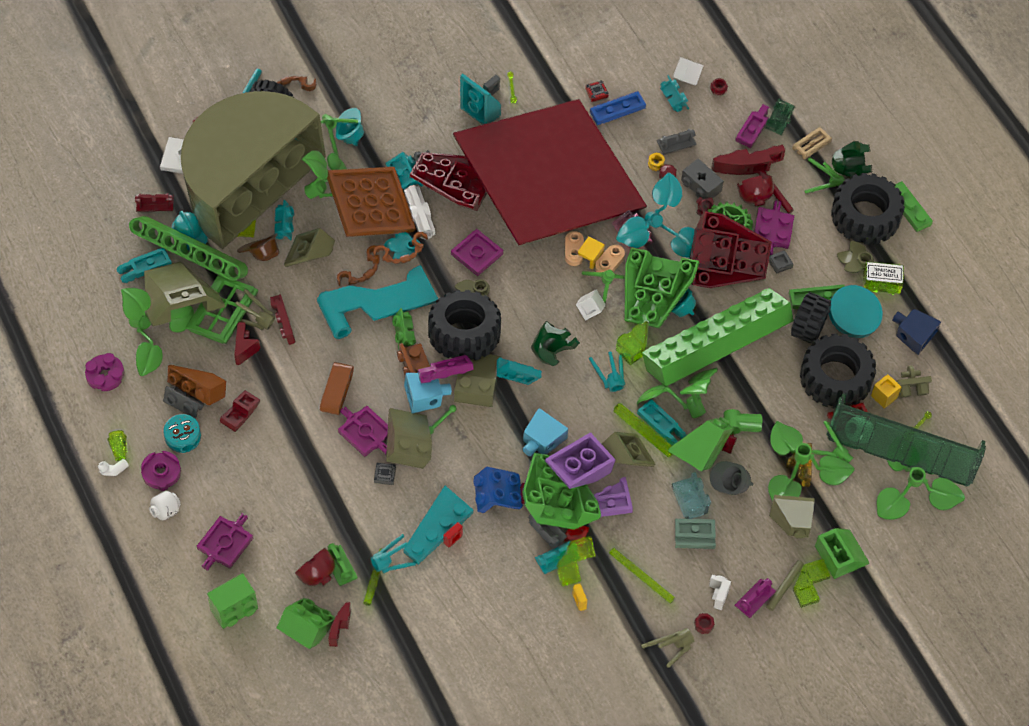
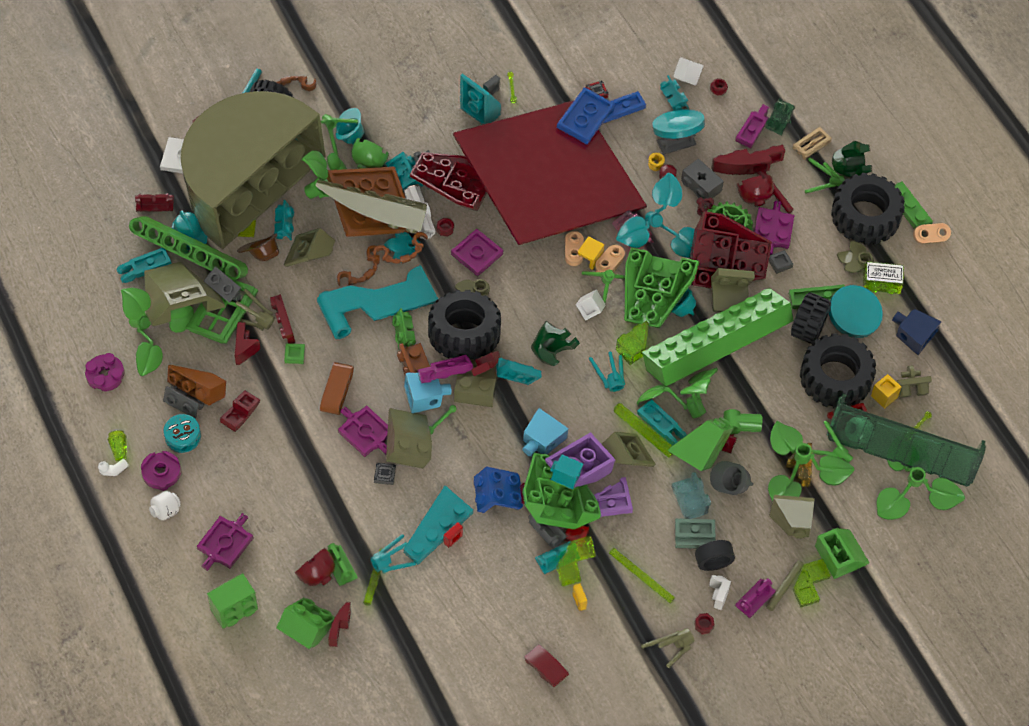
(223, 285): none -> dark grey hinge
(294, 353): none -> bright green tile
(368, 154): none -> bright green cylinder
(387, 209): none -> wedge
(445, 227): none -> dark red tile
(486, 363): none -> dark red slope
(547, 665): none -> dark red slope
(566, 471): none -> teal brick
(585, 115): none -> blue tile
(678, 124): none -> teal piece
(715, 555): none -> black tyre
(729, 287): none -> olive bracket
(933, 234): none -> light nougat plate

